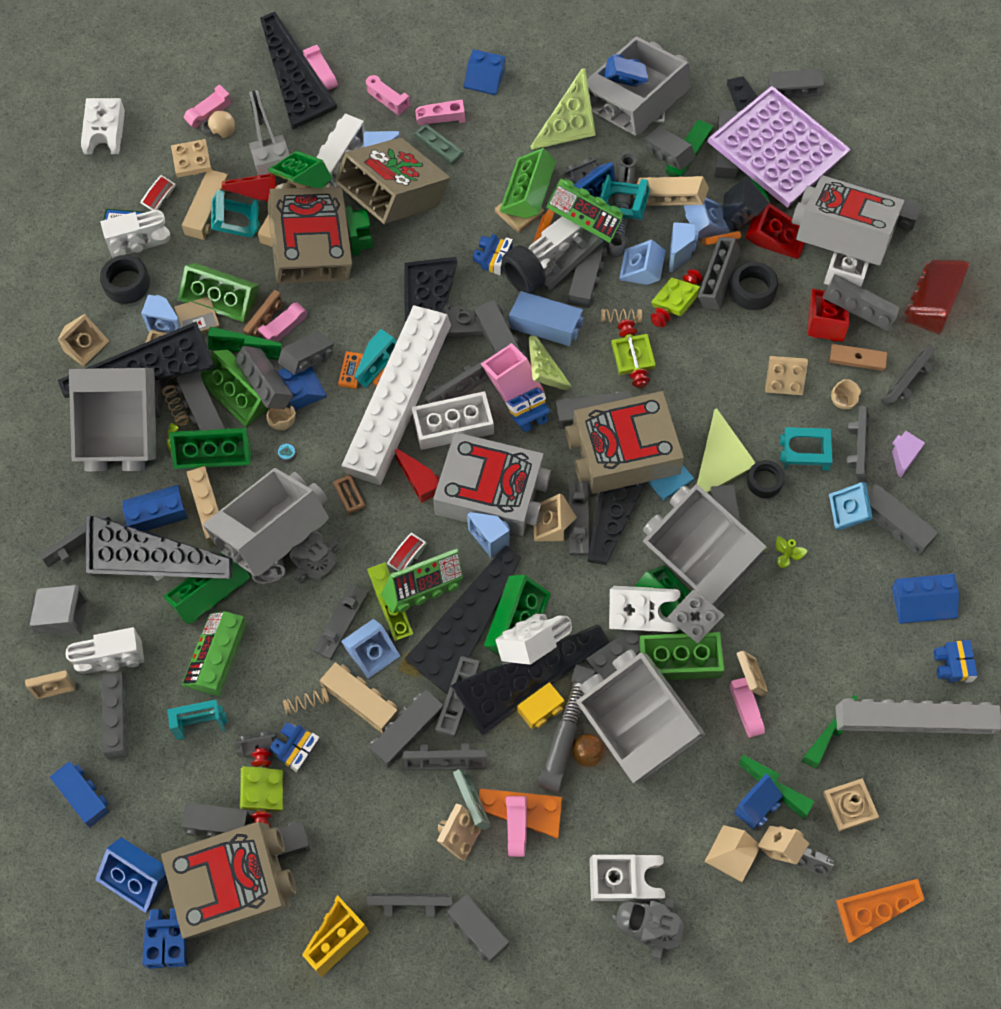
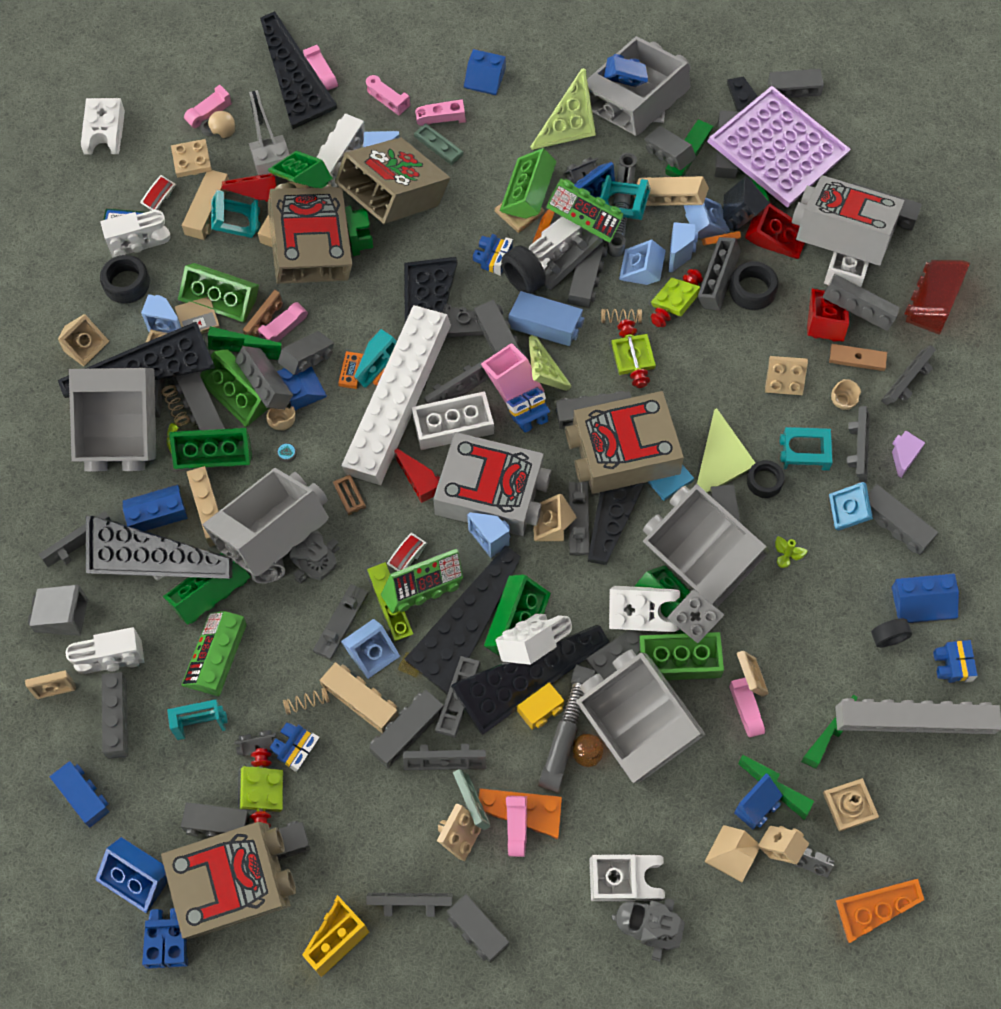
(891, 632): none -> black tyre

